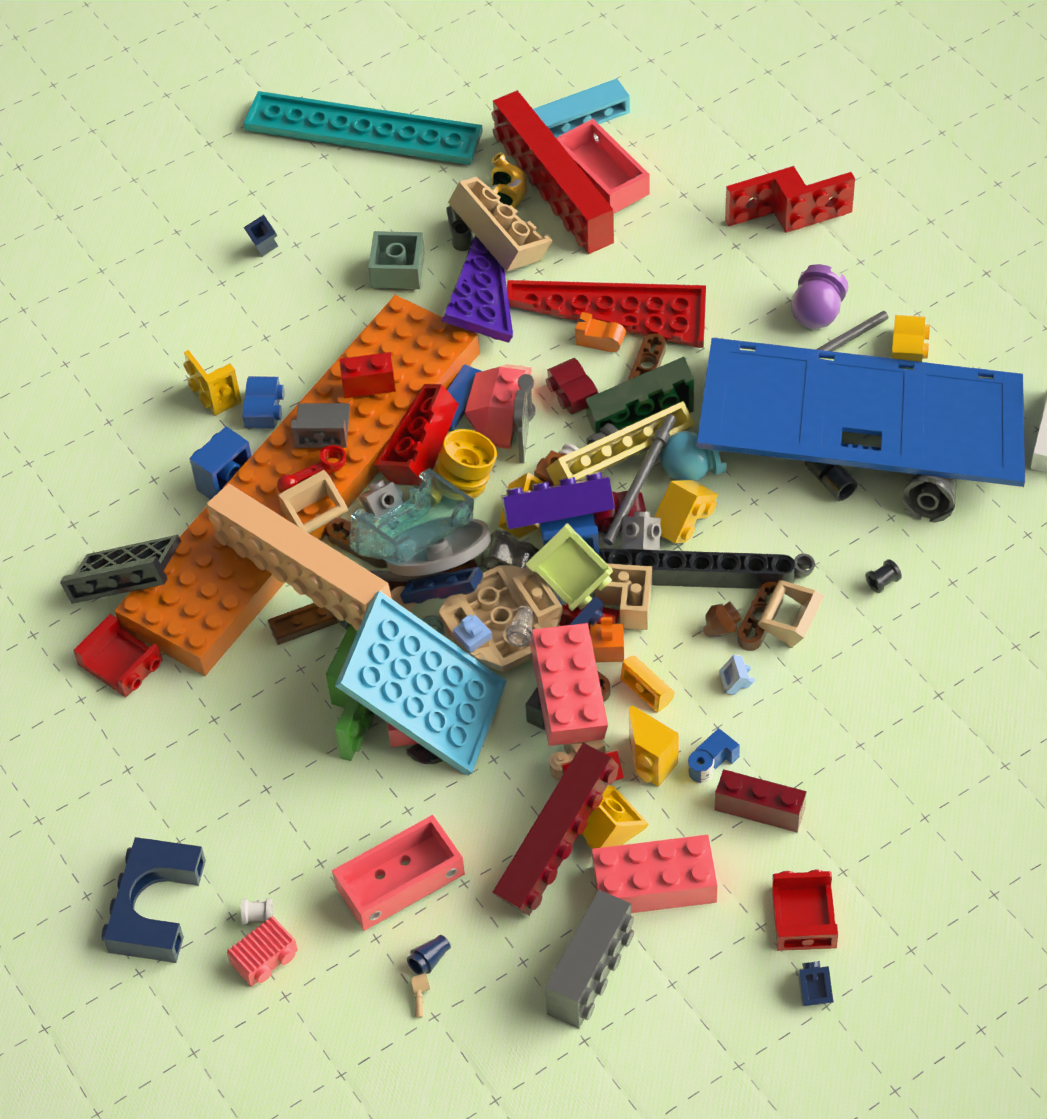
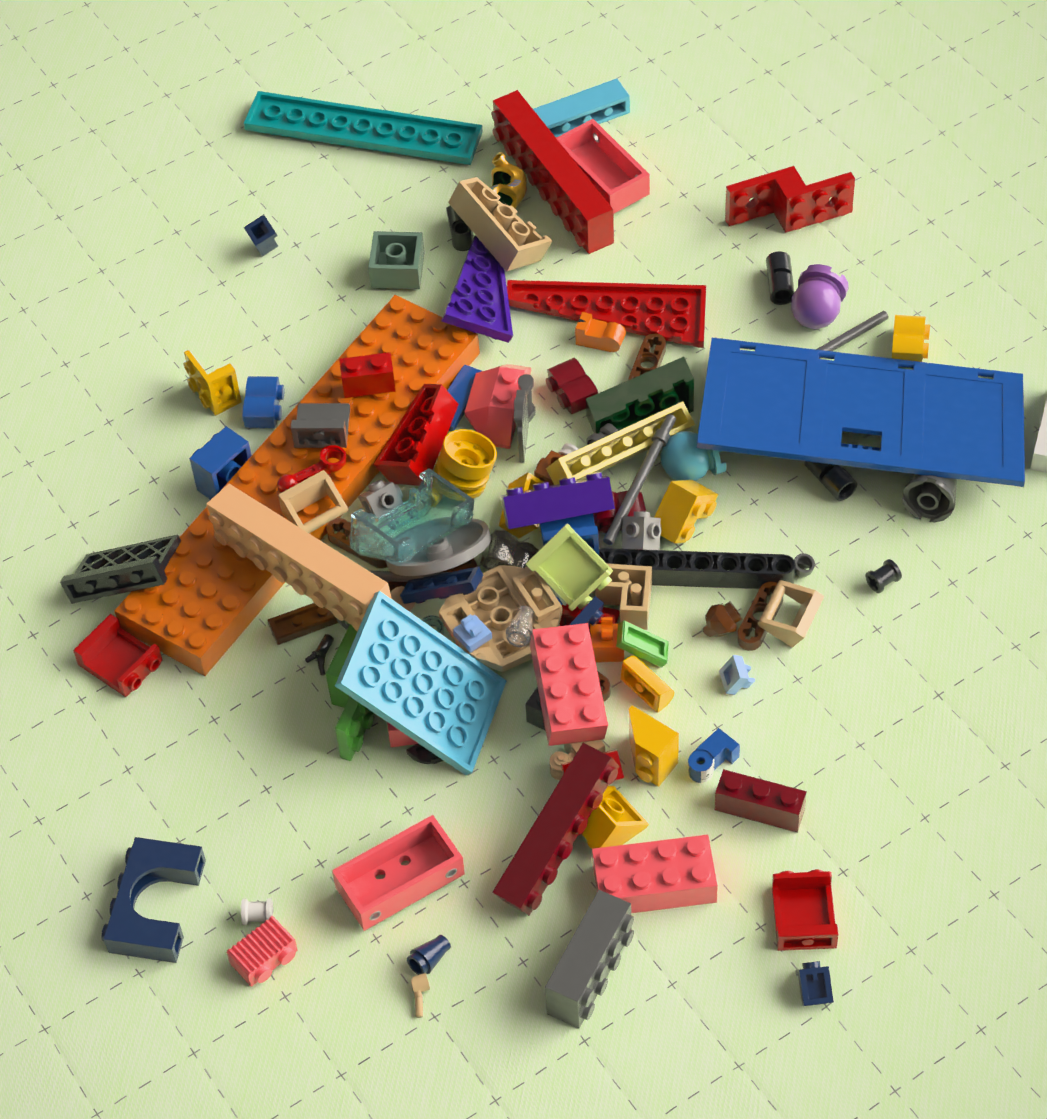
(320, 652): none -> black bar
(642, 643): none -> bright green tile
(780, 277): none -> black pin

